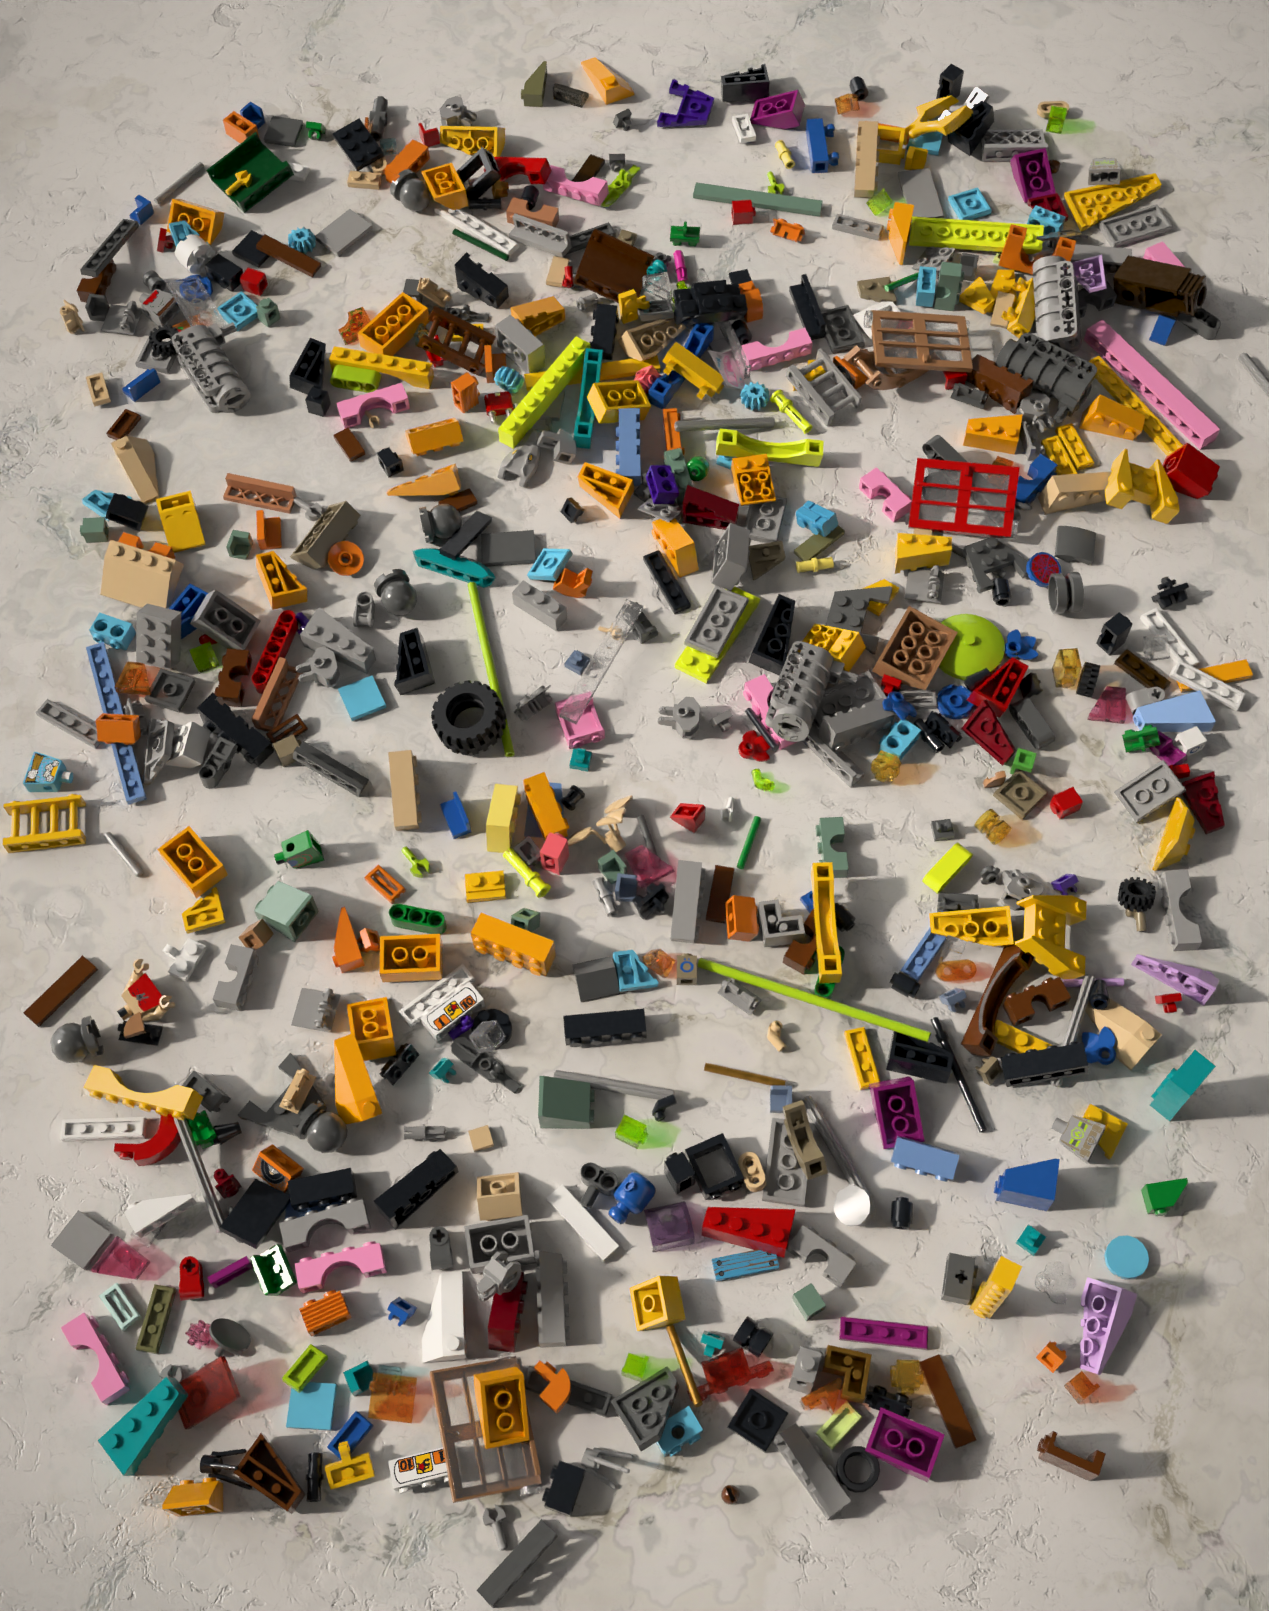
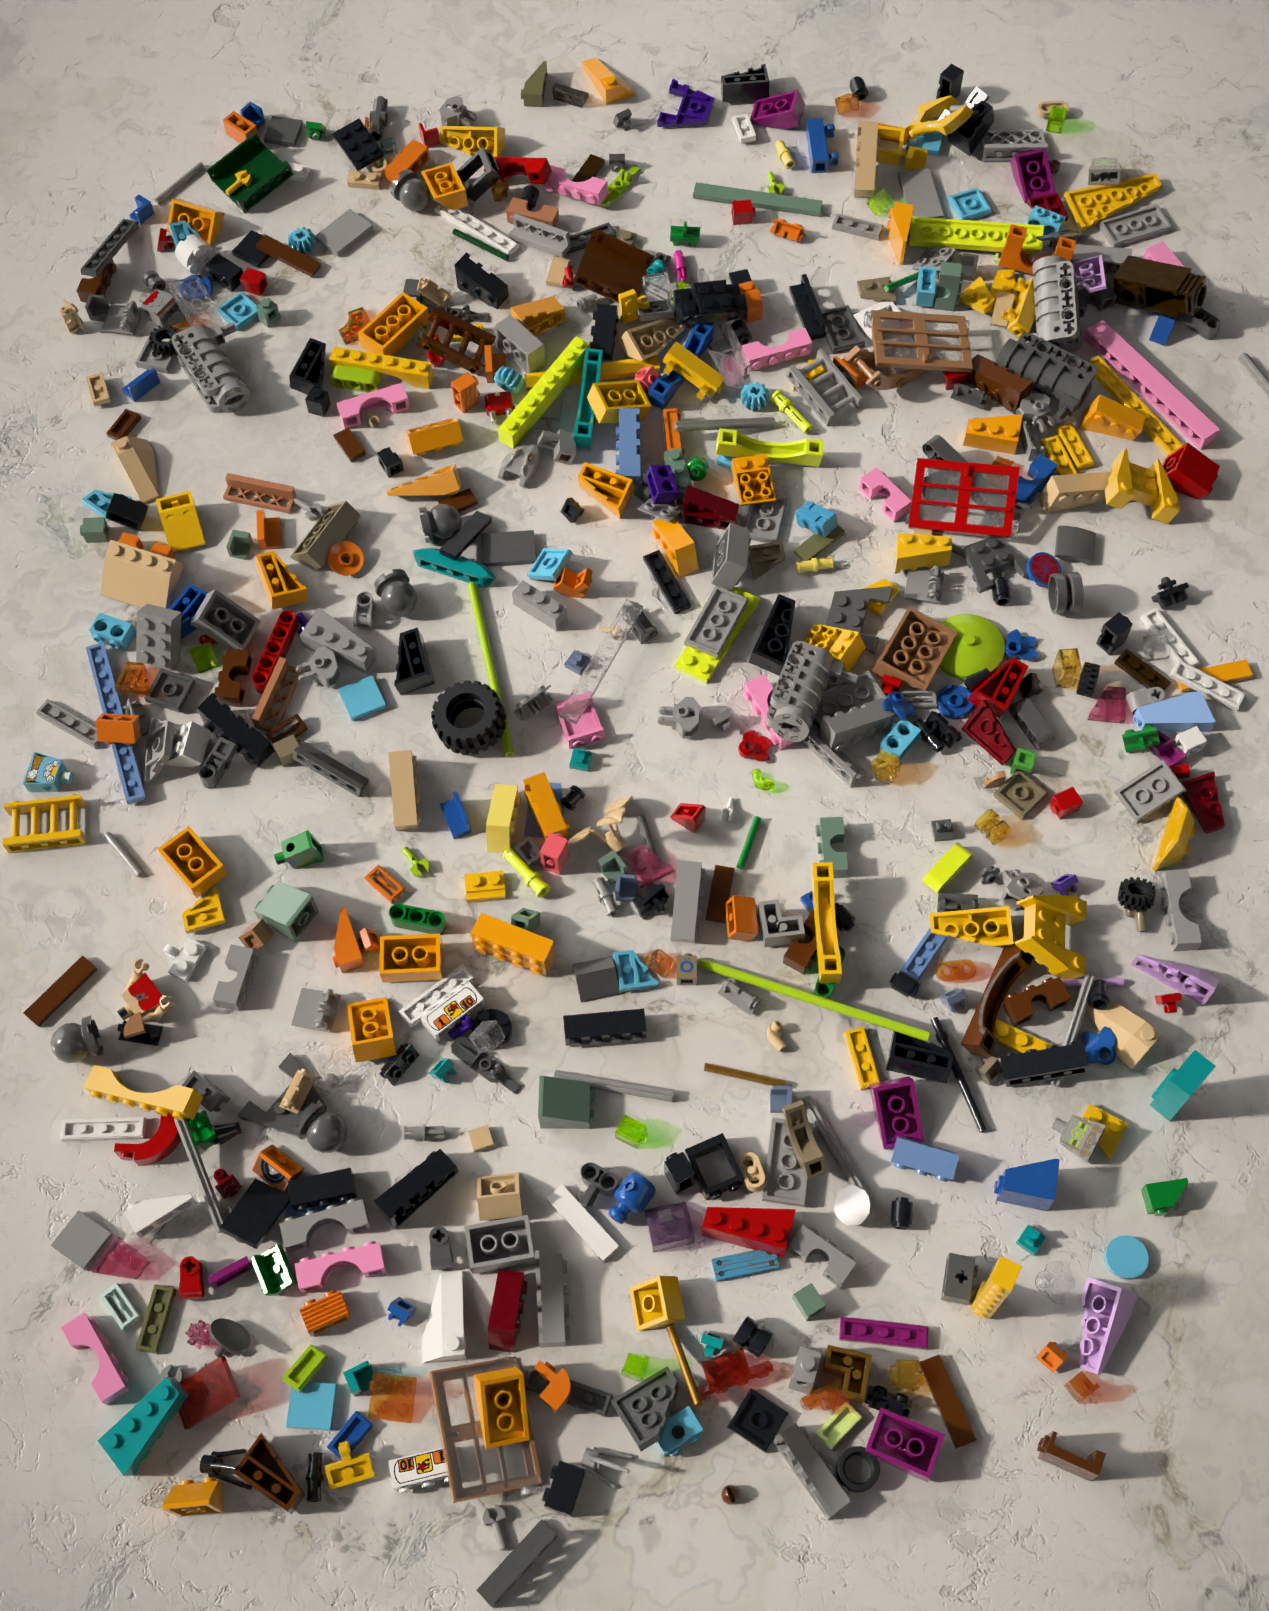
(353, 1087): light orange wedge -> none
(484, 203): black pin -> none
(498, 1276): light grey hinge -> none
(661, 1105): black arm -> none
(760, 727): black bar -> none

